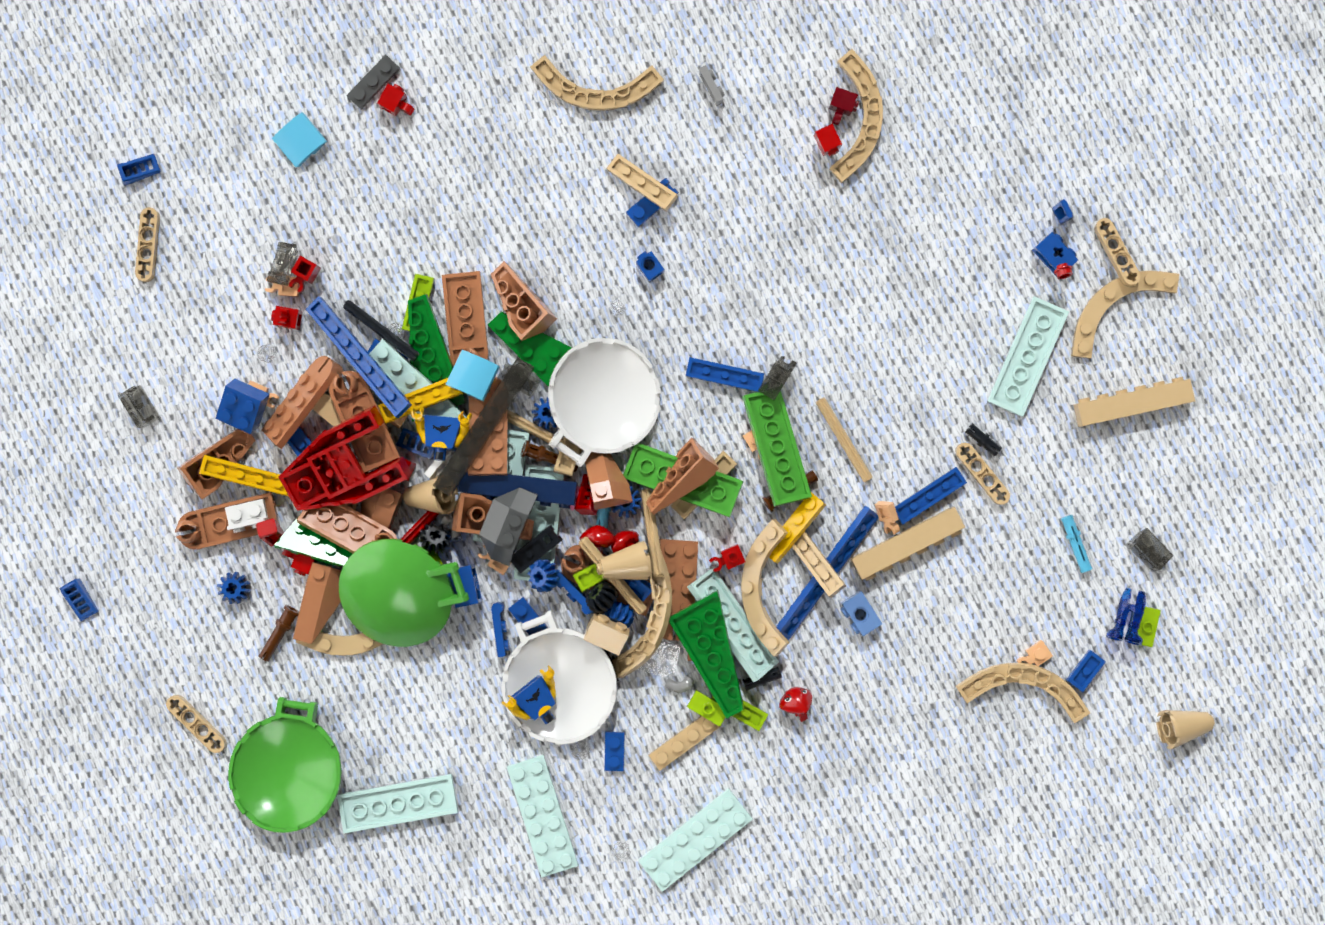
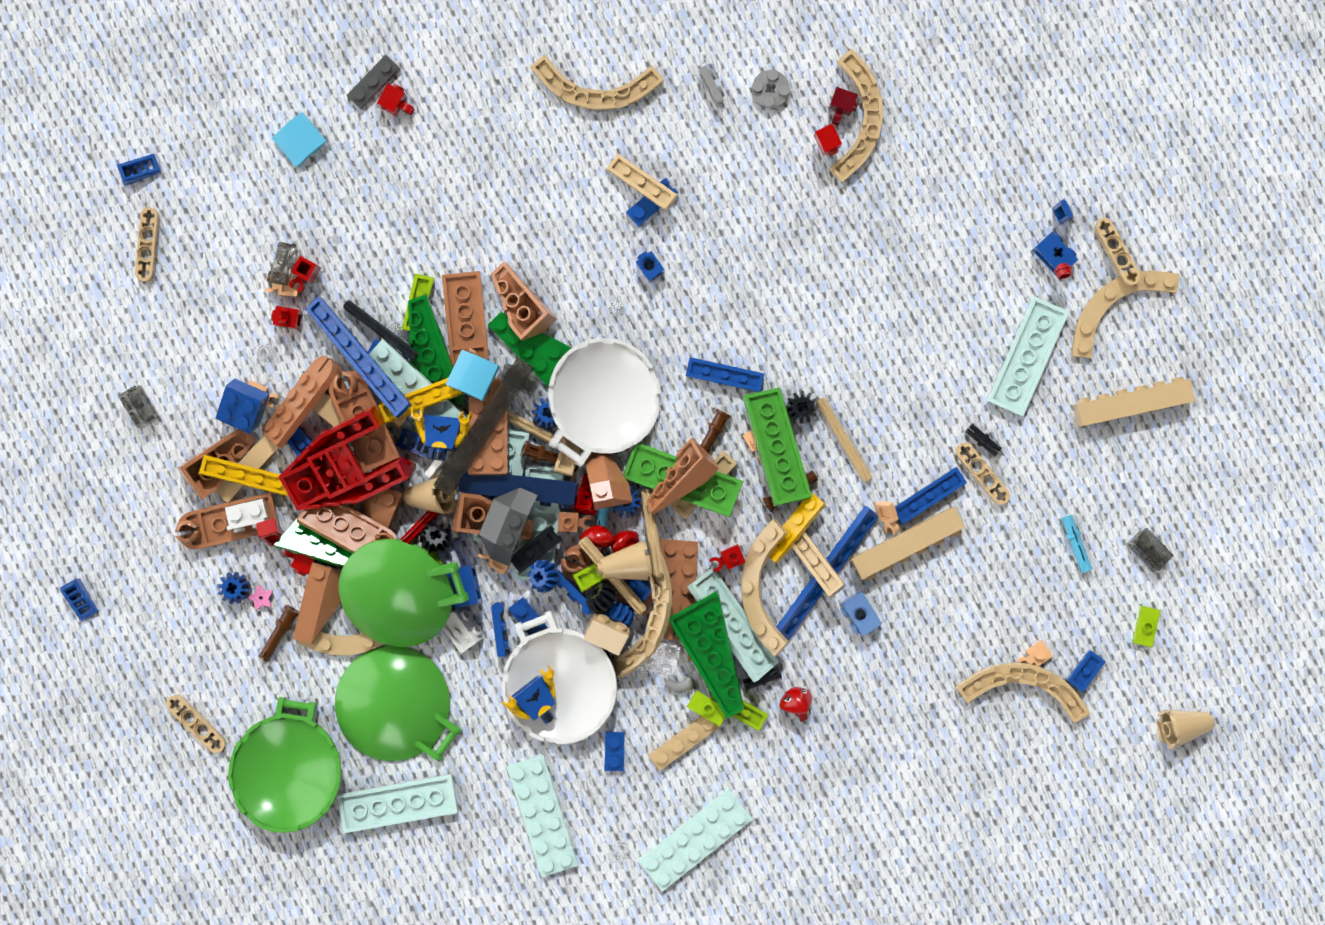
(256, 458): none -> tan tile
(260, 592): none -> bright pink plate
(394, 705): none -> bright green dish
(462, 629): none -> white bracket
(570, 522): none -> nougat brick
(715, 428): none -> reddish brown pin
(772, 78): none -> light grey plate
(776, 378): clear smoke hinge -> none
(802, 414): none -> black gear
(1137, 613): clear blue piece -> none

